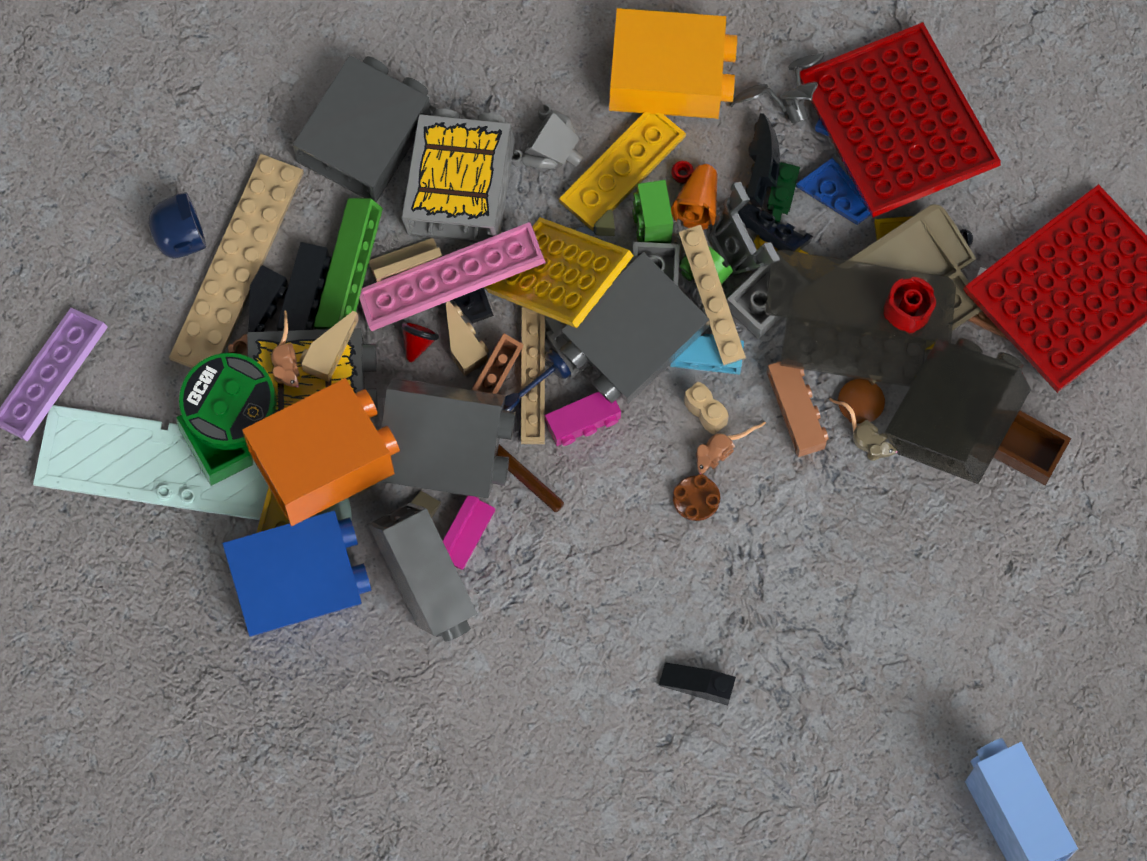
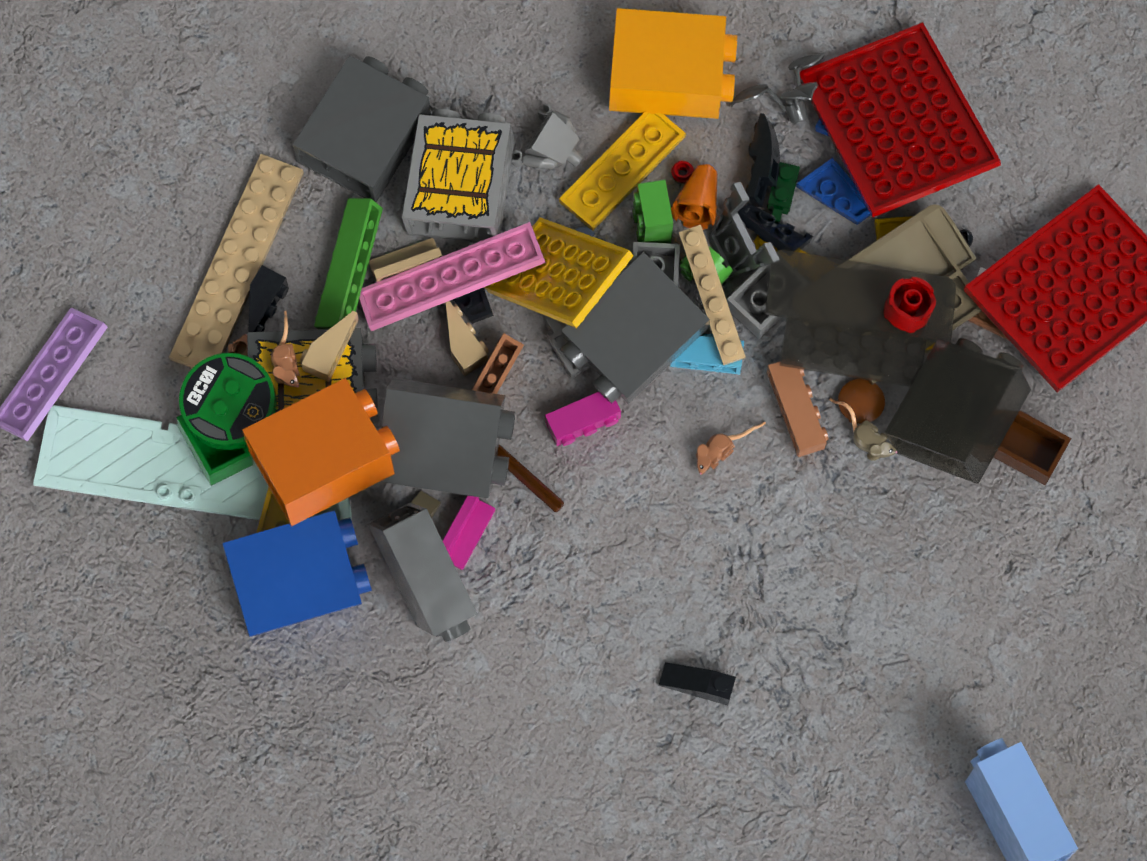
(176, 227): dark blue piece -> none
(304, 287): black brick -> none
(417, 340): red hat -> none
(531, 367): tan plate -> none
(556, 365): dark blue piece -> none
(605, 225): olive slope -> none
(696, 497): dark orange dish -> none
(710, 411): tan brick -> none

